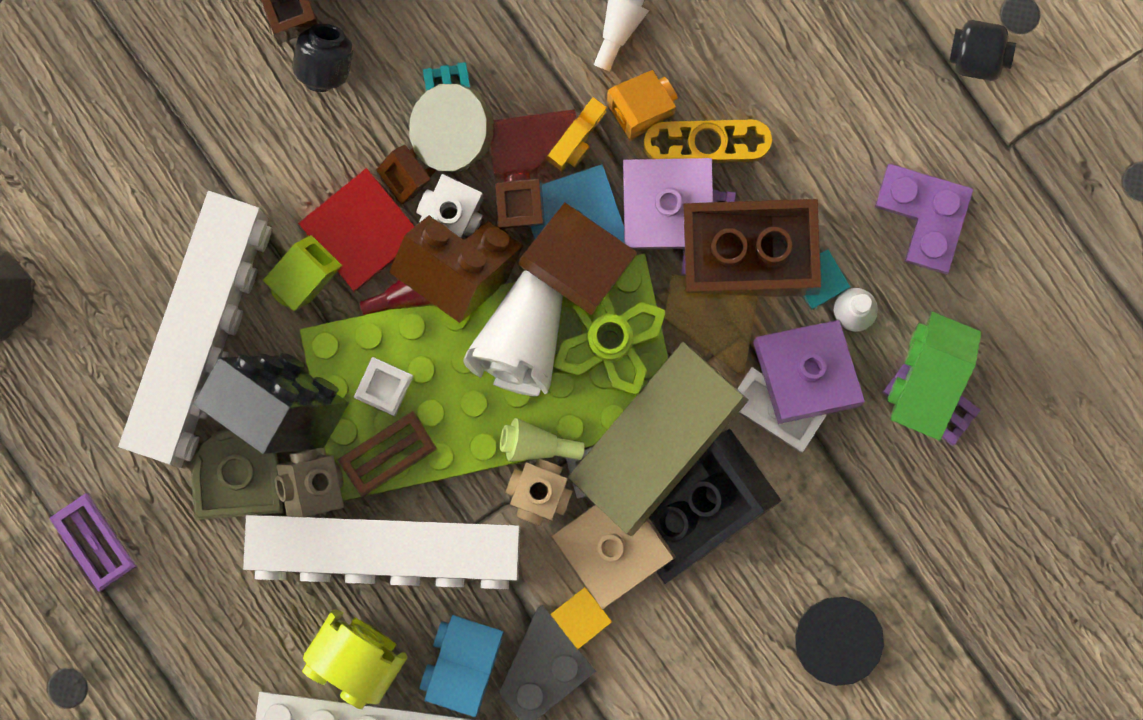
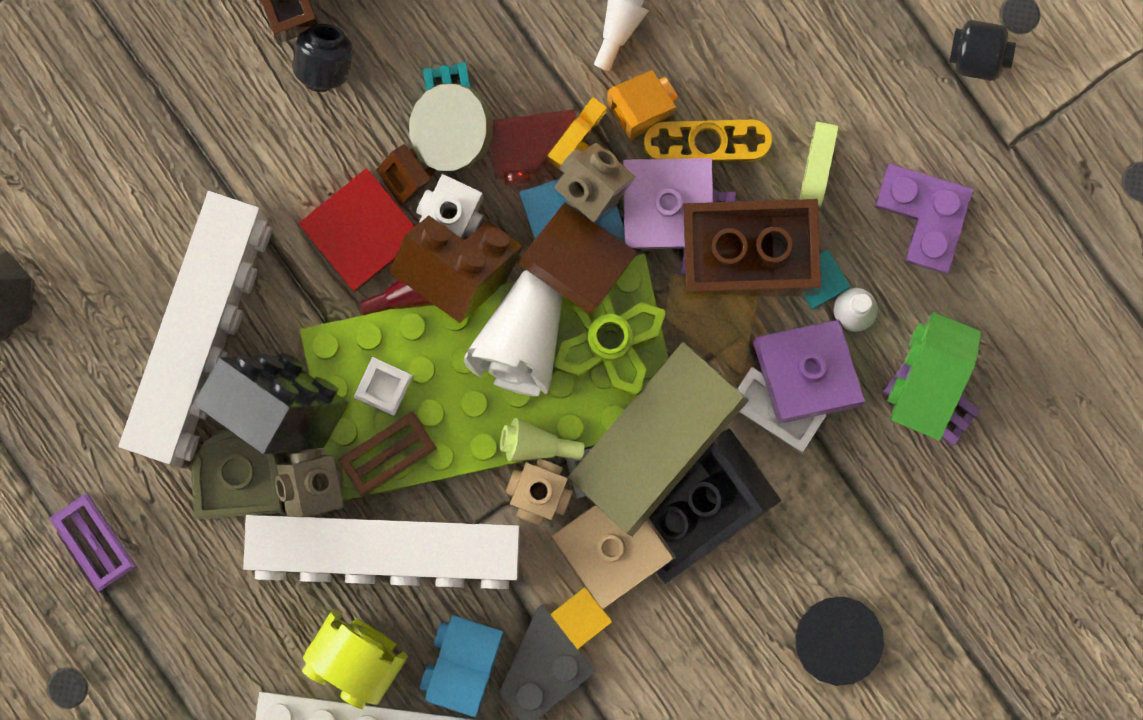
(301, 273): lime brick -> none
(520, 204): reddish brown tile -> none
(593, 181): none -> dark tan brick
(819, 162): none -> yellowish green beam

